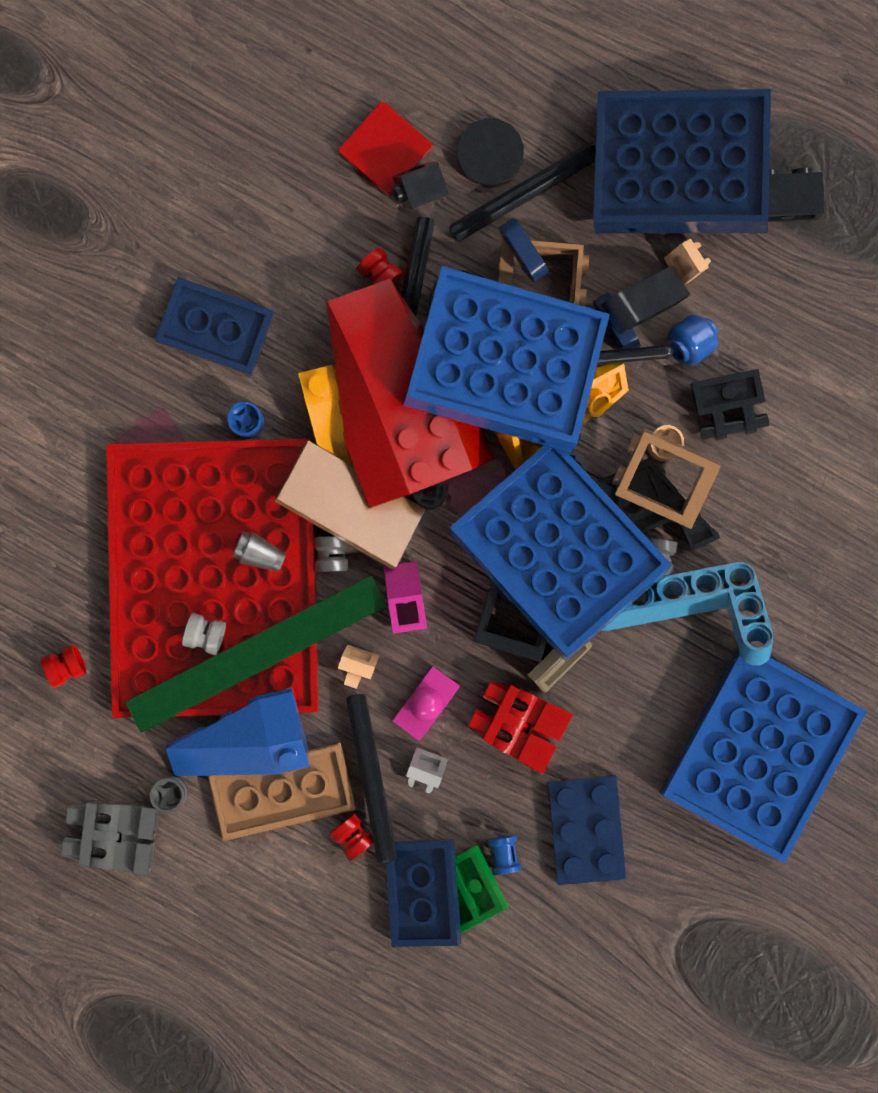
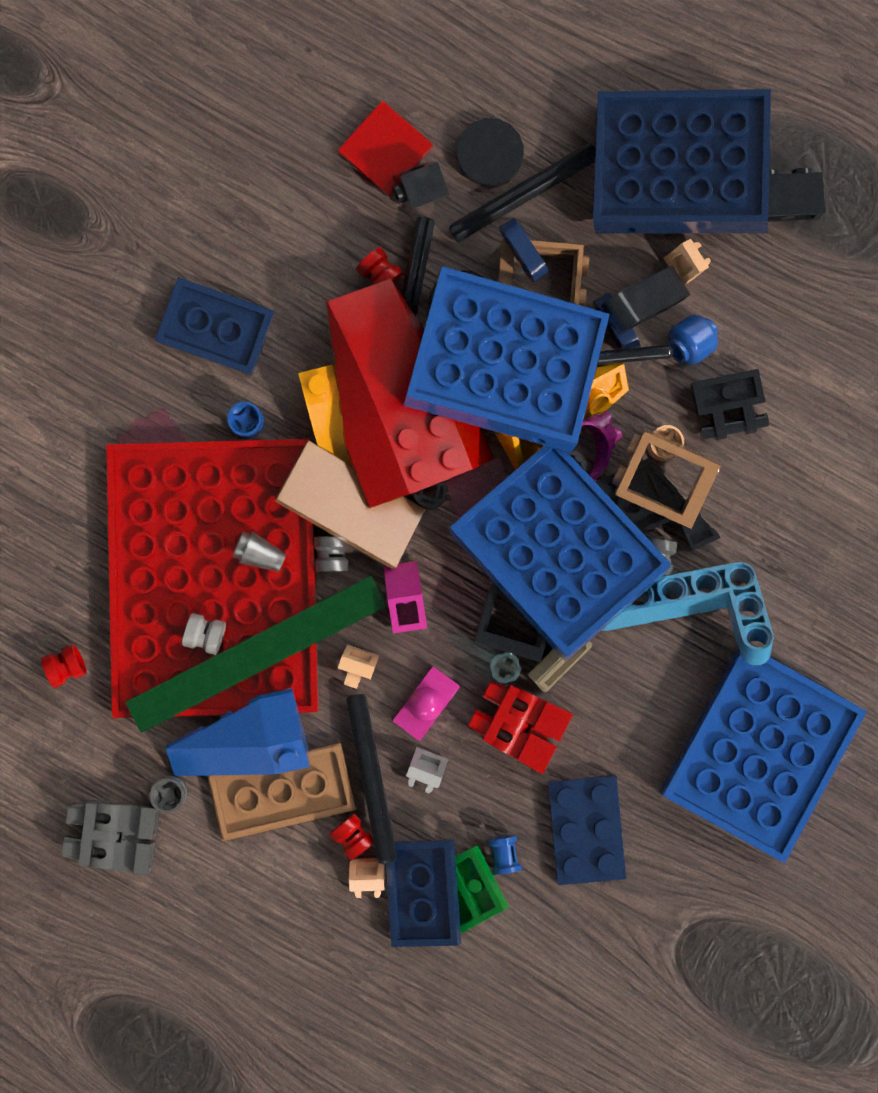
(366, 875): none -> light nougat tile
(514, 664): none -> clear light blue bush
(605, 438): none -> magenta helmet

